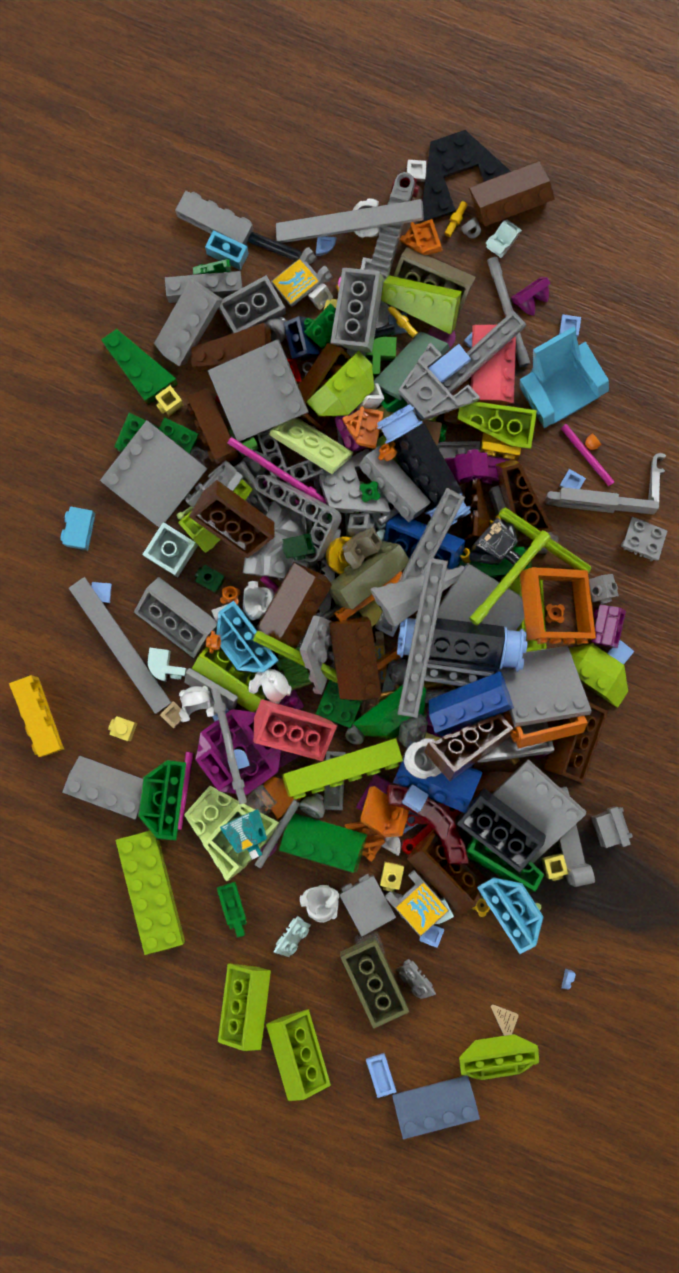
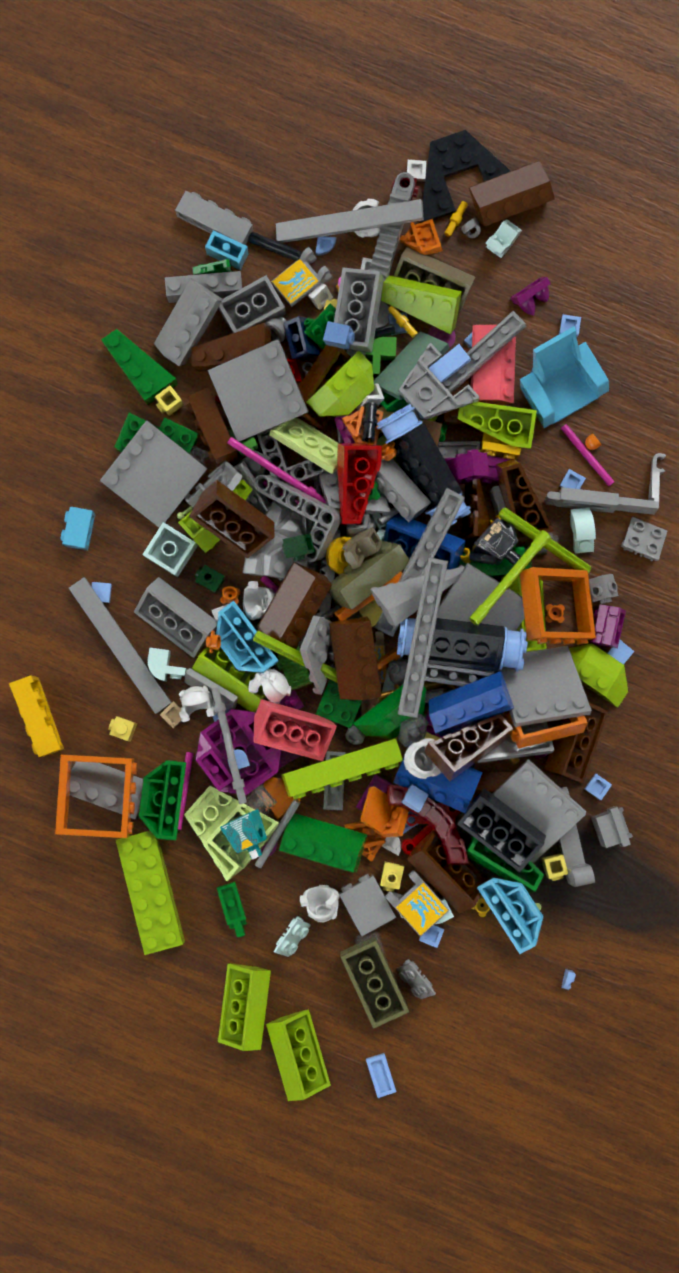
(64, 791): none -> orange window
(313, 805): light grey brick -> none
(338, 335): none -> medium blue brick
(356, 477): none -> red wedge
(369, 422): none -> black pin
(435, 1107): sand blue slope -> none
(496, 273): light grey piece -> none
(498, 1057): lime wedge -> none
(505, 1019): tan sticker -> none
(583, 530): none -> light aqua brick
(598, 786): none -> light blue tile

